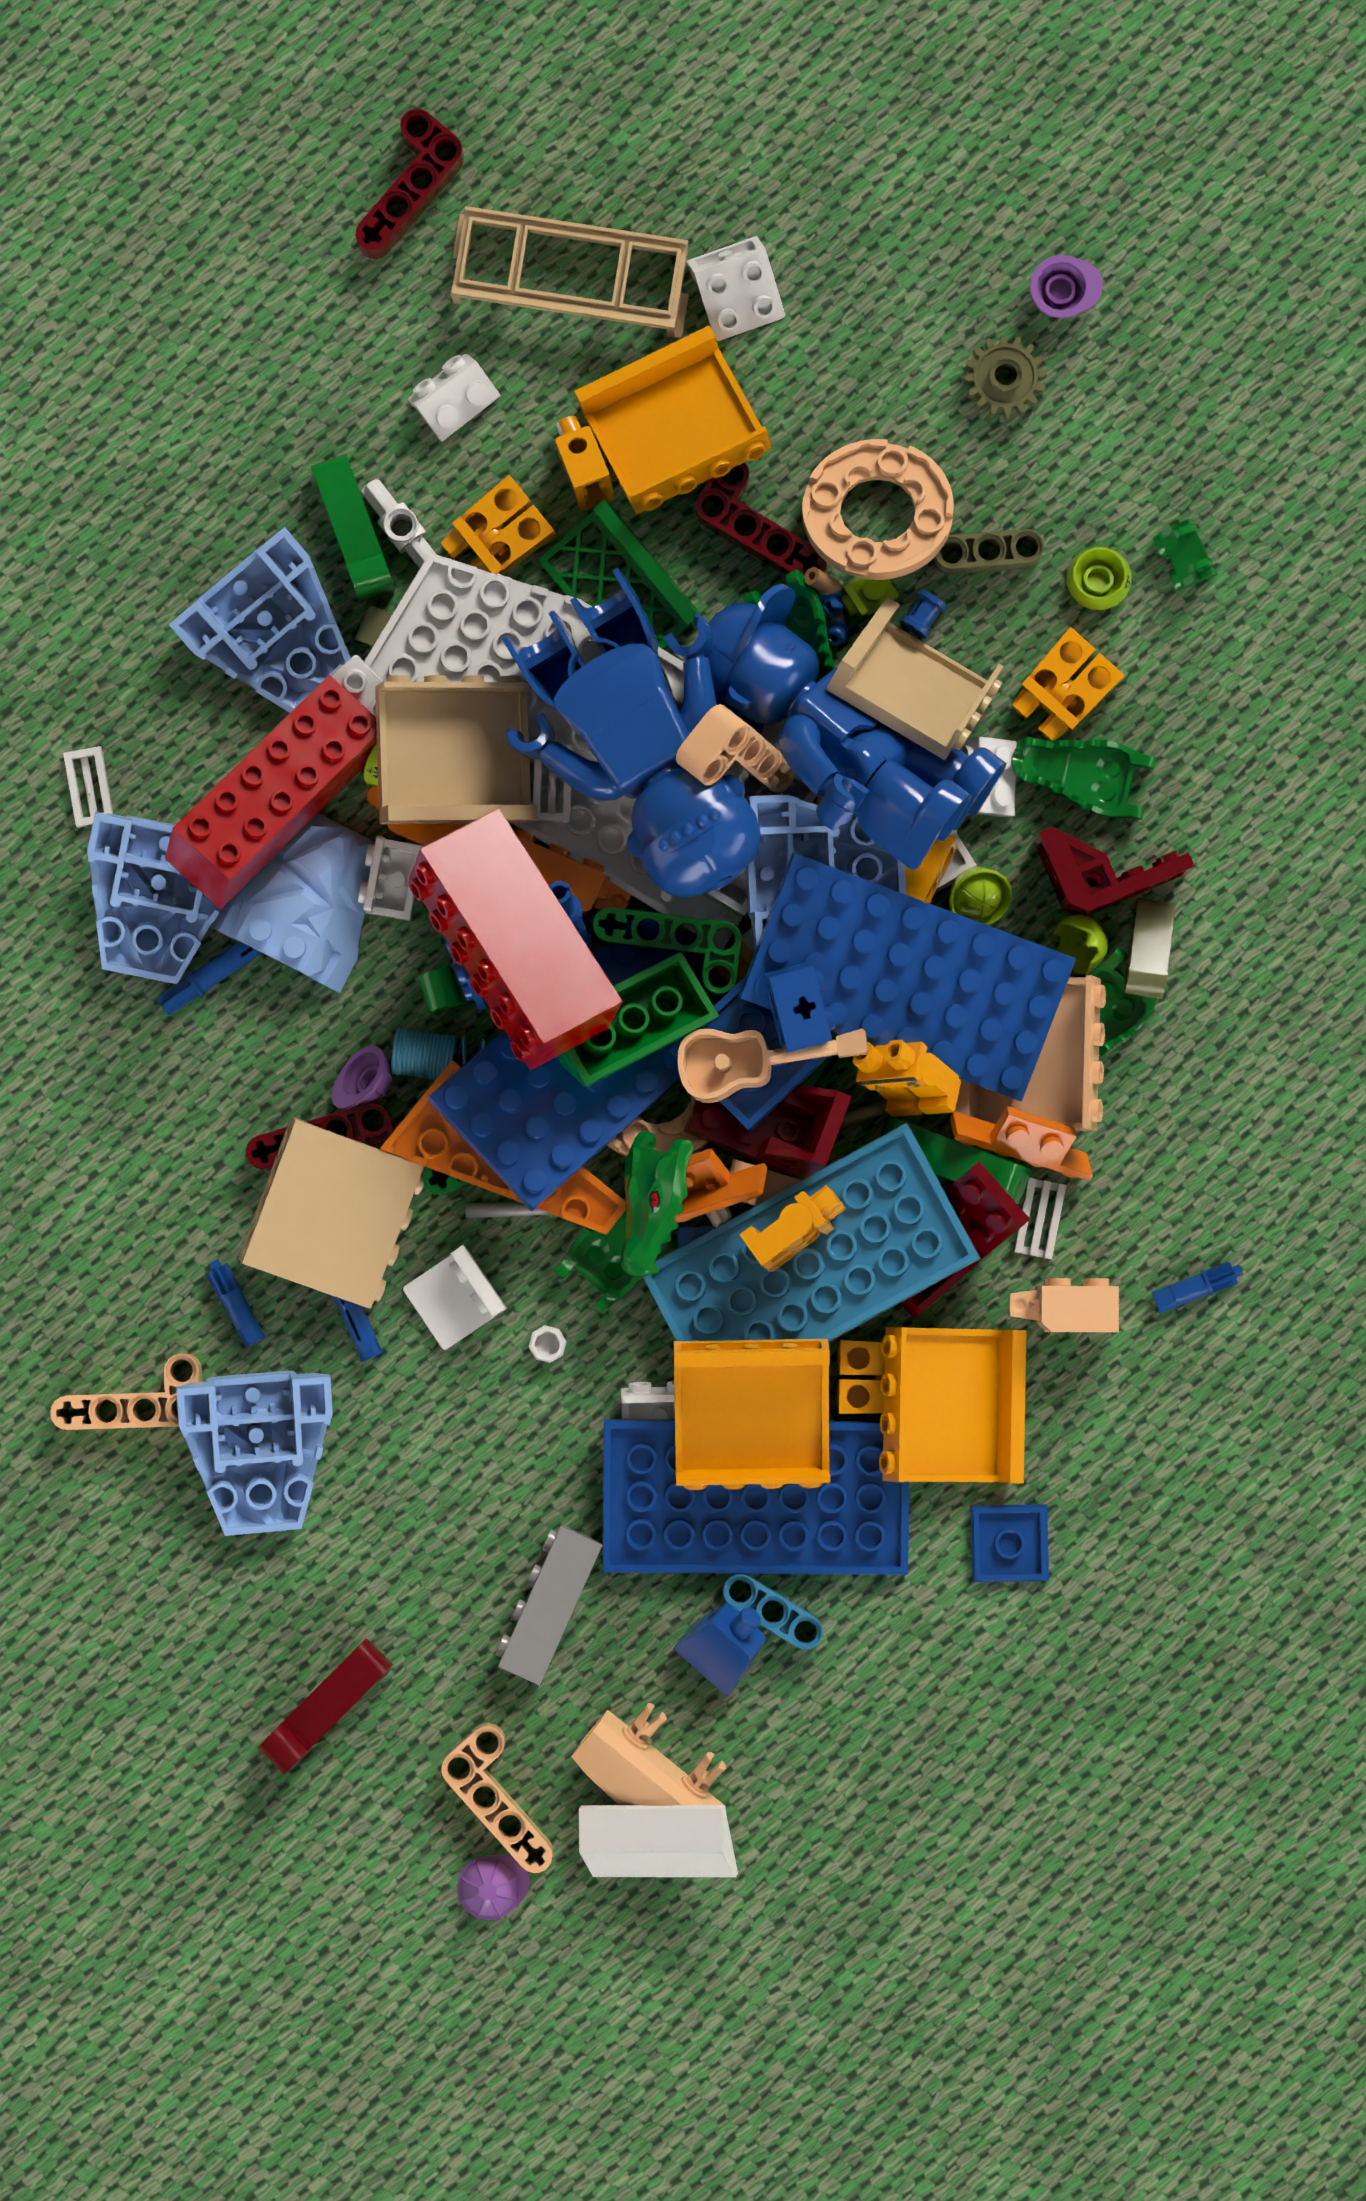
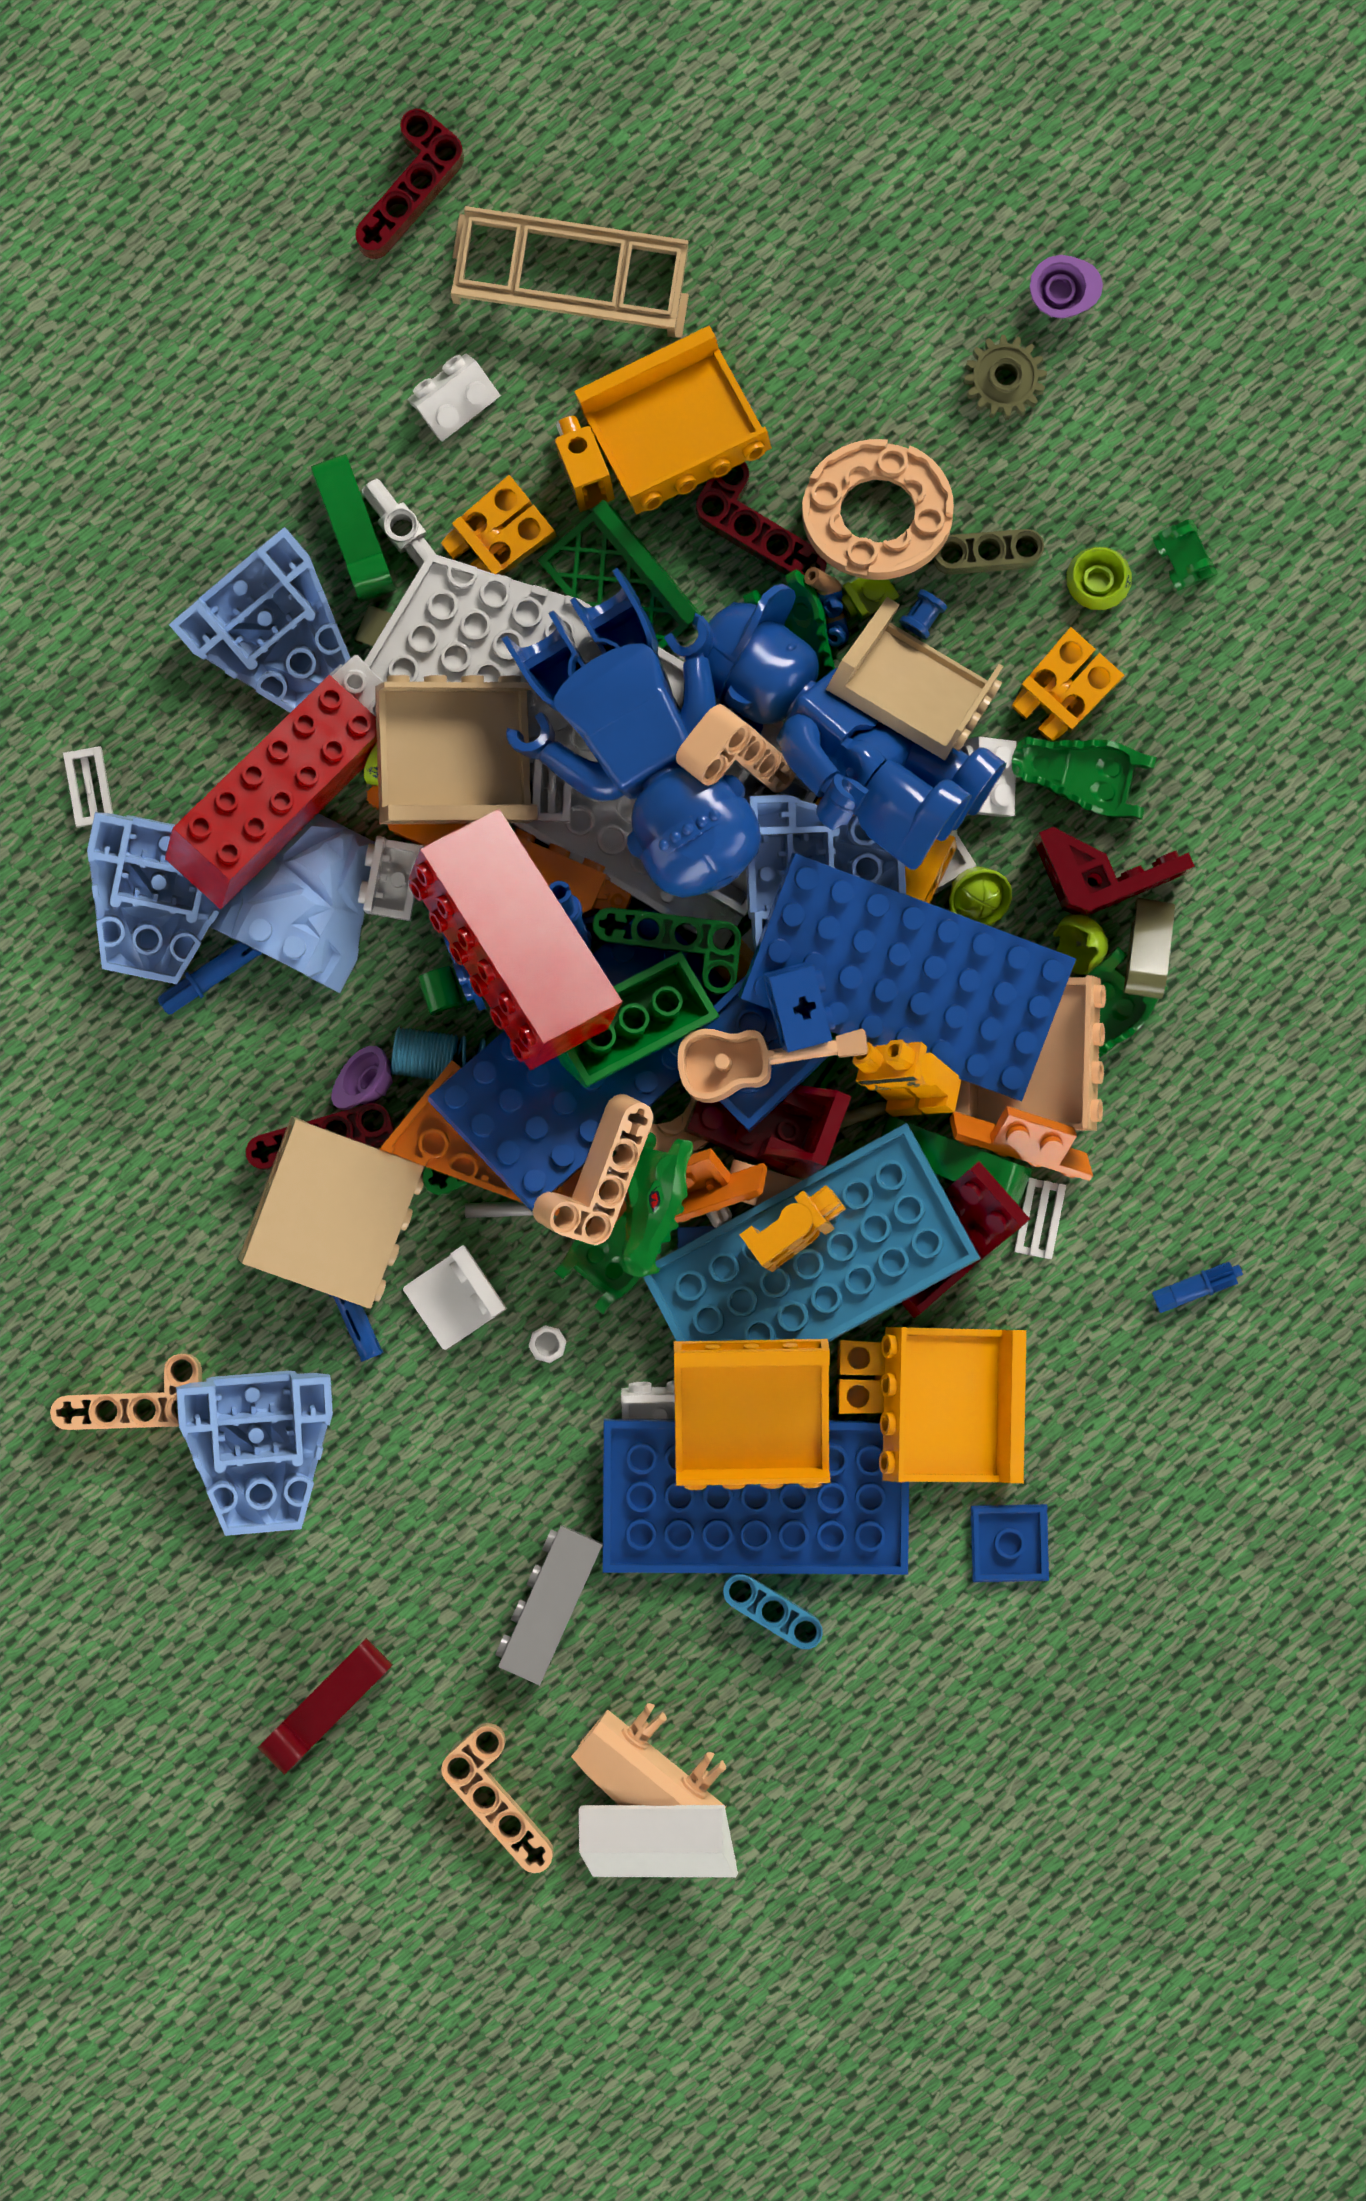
(234, 1302): blue piece -> none
(492, 1886): medium lavender piece -> none
(620, 1115): none -> light nougat beam
(723, 1645): blue torso -> none
(737, 288): white bracket -> none
(1068, 1307): light nougat hinge -> none

